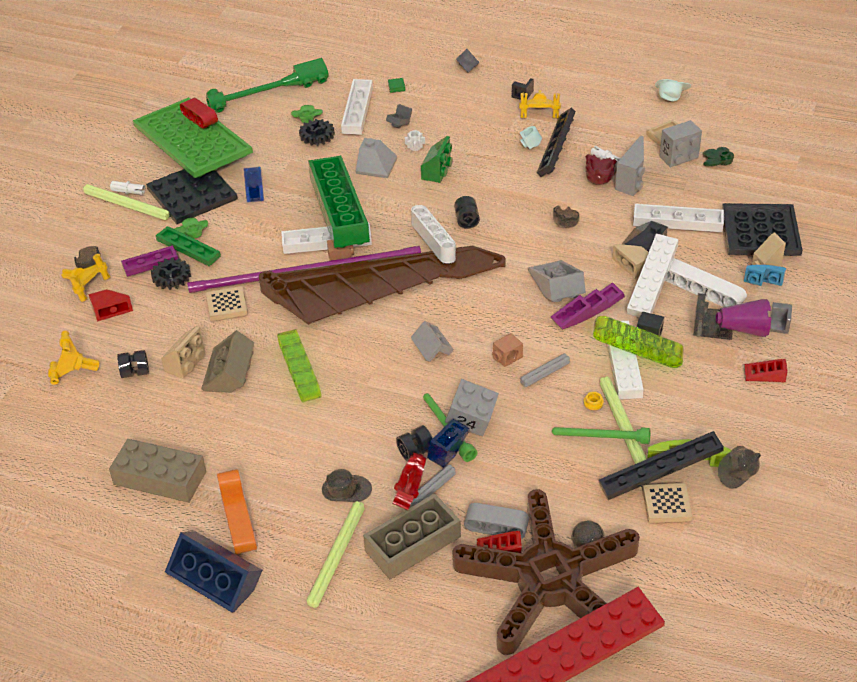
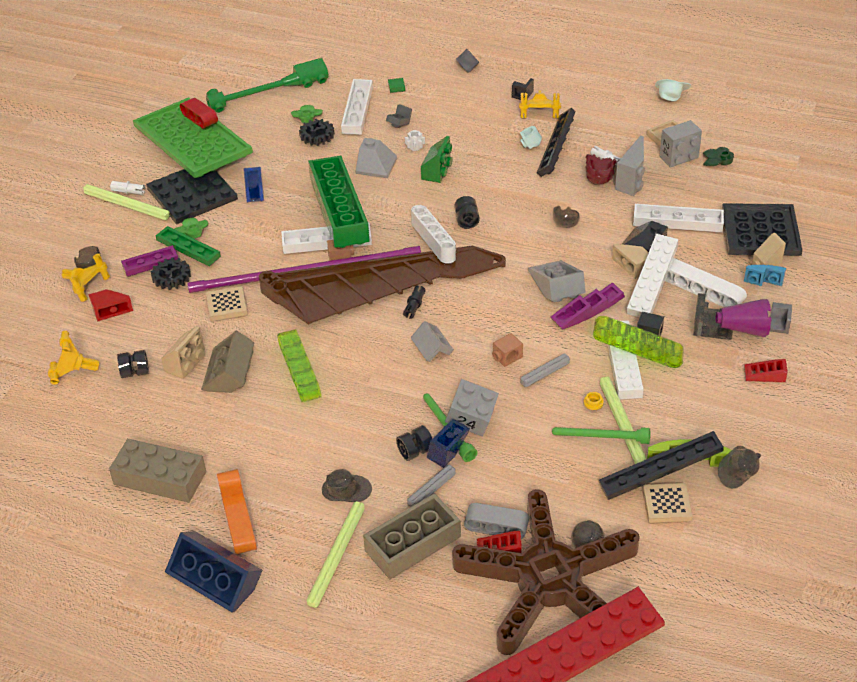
(409, 481): red piece -> none
(414, 302): none -> black pin

